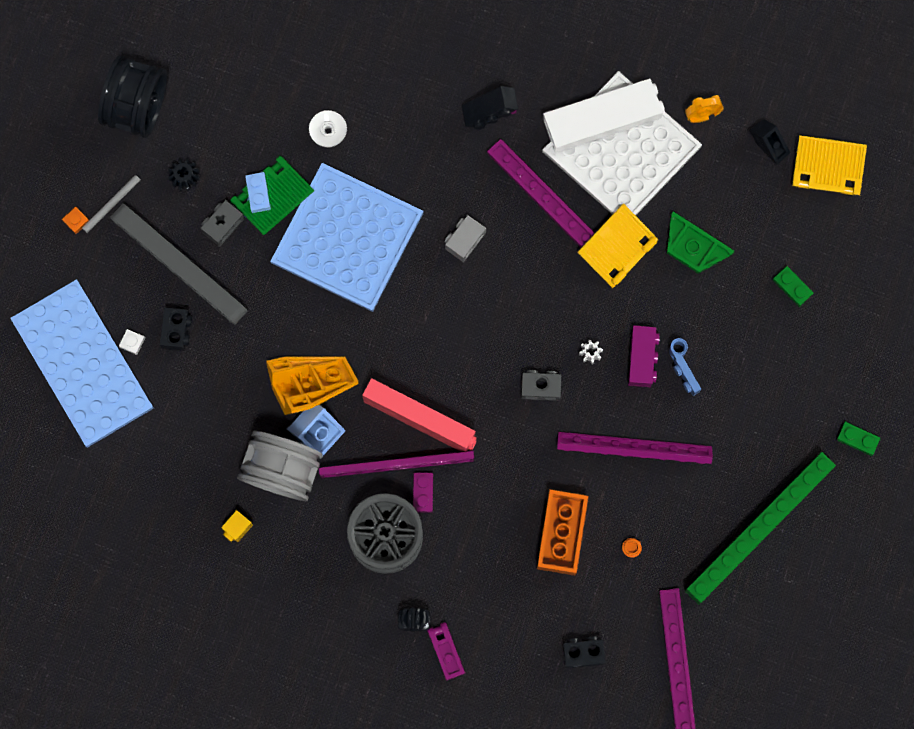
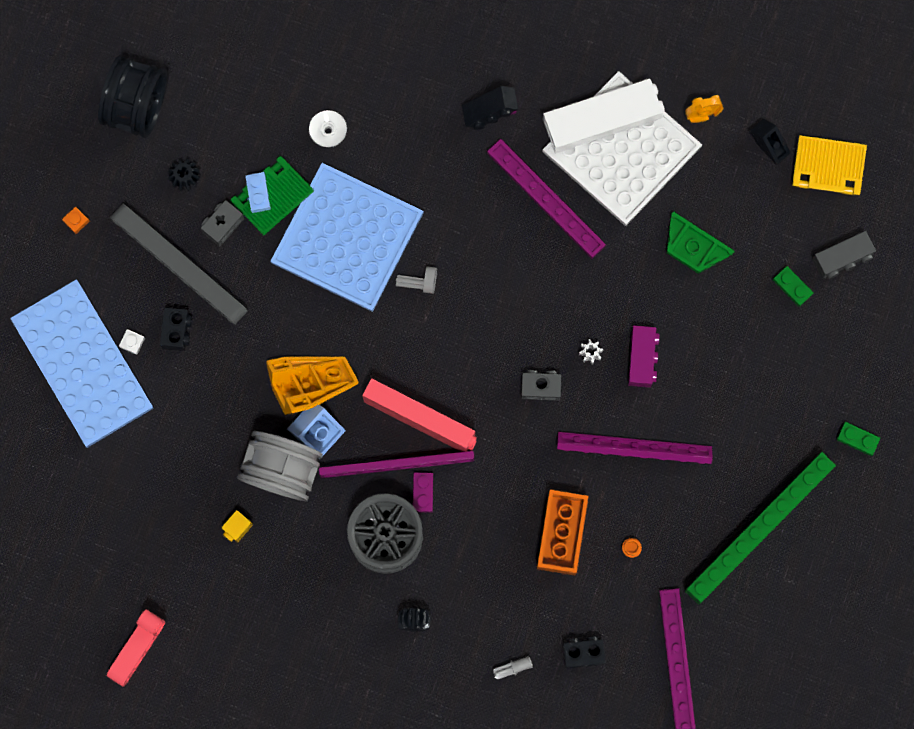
(110, 204): light grey bar -> none
(136, 648): none -> coral beam
(426, 284): none -> light grey piece
(446, 652): magenta plate -> none
(465, 238): light grey brick -> none
(512, 668): none -> light grey axle
(617, 245): yellow window -> none
(681, 367): medium blue plate -> none
(844, 255): none -> dark grey brick

